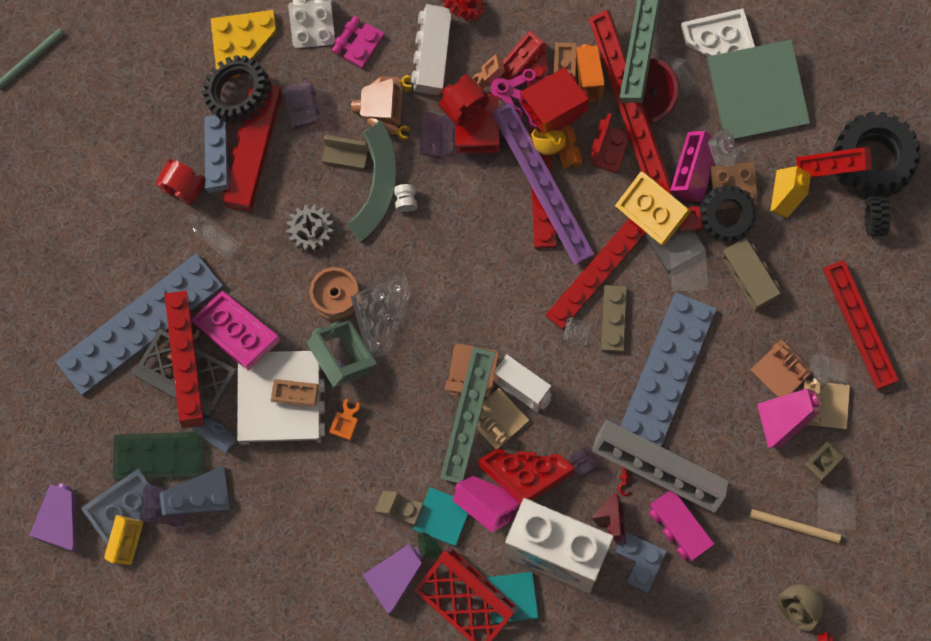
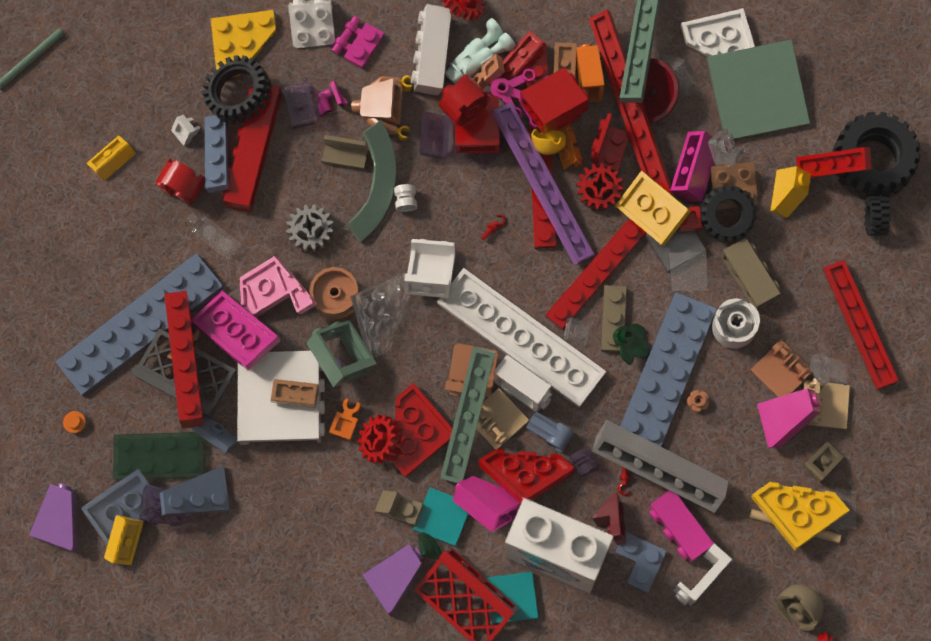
(74, 422): none -> orange plate
(111, 158): none -> yellow slope
(184, 130): none -> white tile
(269, 286): none -> bright pink wing
(324, 95): none -> dark pink piece
(379, 439): none -> red gear
(422, 430): none -> red plate
(430, 268): none -> white panel
(478, 53): none -> light aqua piece
(492, 227): none -> red hand
(522, 338): none -> white plate
(554, 434): none -> sand blue piece
(607, 187): none -> red gear
(631, 342): none -> dark green plate
(698, 407): none -> nougat plate
(715, 557): none -> white panel
(739, 312): none -> white brick
(799, 511): none -> yellow plate

